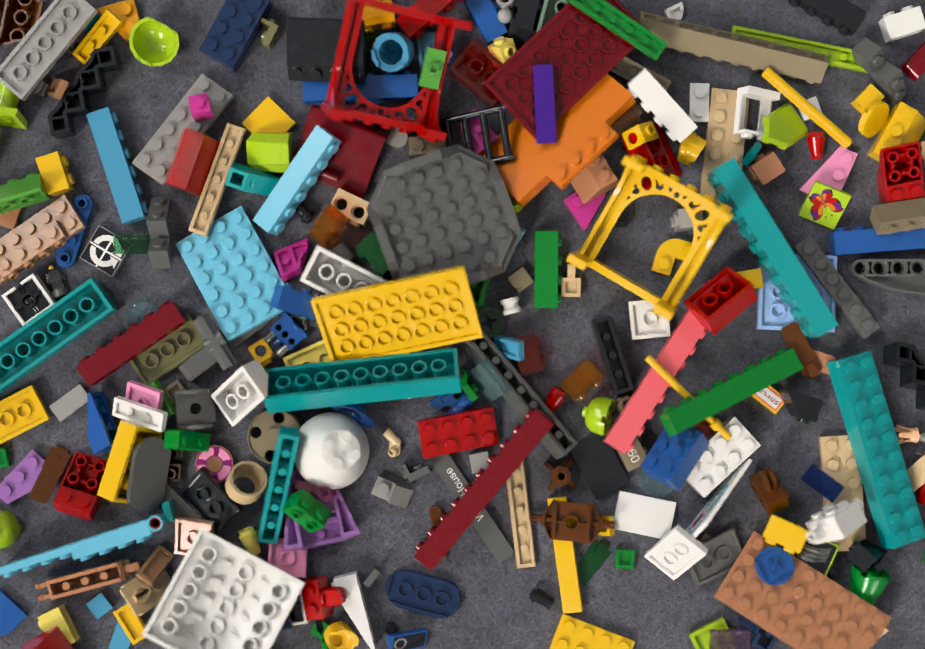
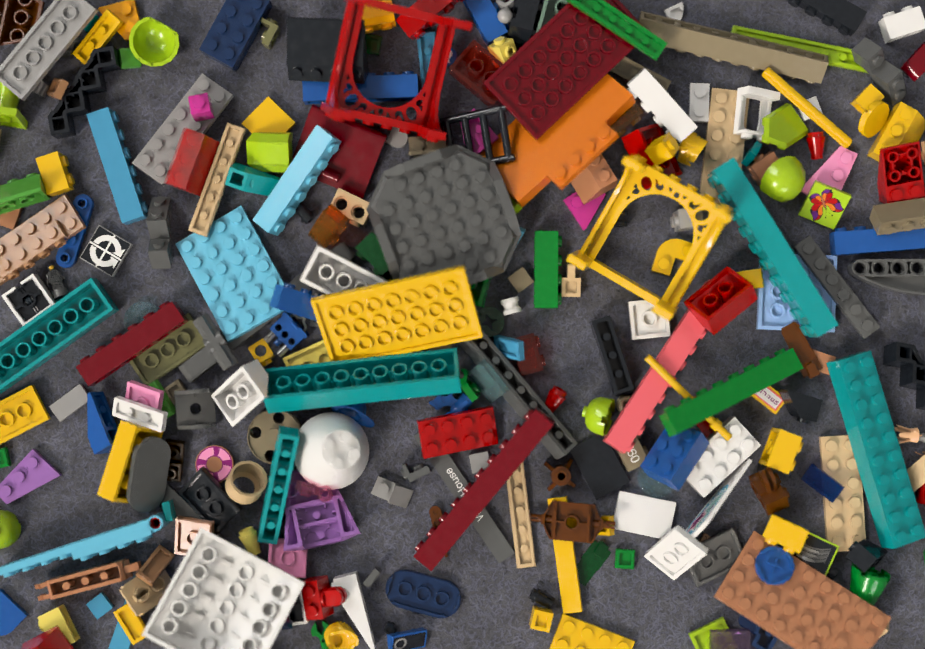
(50, 474): reddish brown piece -> none
(80, 487): red slope -> none
(127, 59): none -> bright green tile
(130, 244): clear green tile -> none
(187, 440): green brick -> none
(292, 259): dark pink wing -> none
(306, 511): green brick -> none
(392, 51): dark azure tile -> none
(394, 443): tan arm -> none
(432, 68): bright green plate -> none
(541, 619): none -> yellow panel
(544, 104): dark purple tile -> none
(581, 380): clear orange brick -> none
(645, 133): yellow bracket -> none
(662, 148): none -> yellow brick
(781, 450): none -> yellow brick
(784, 179): none -> lime cylinder
(835, 521): white brick -> none

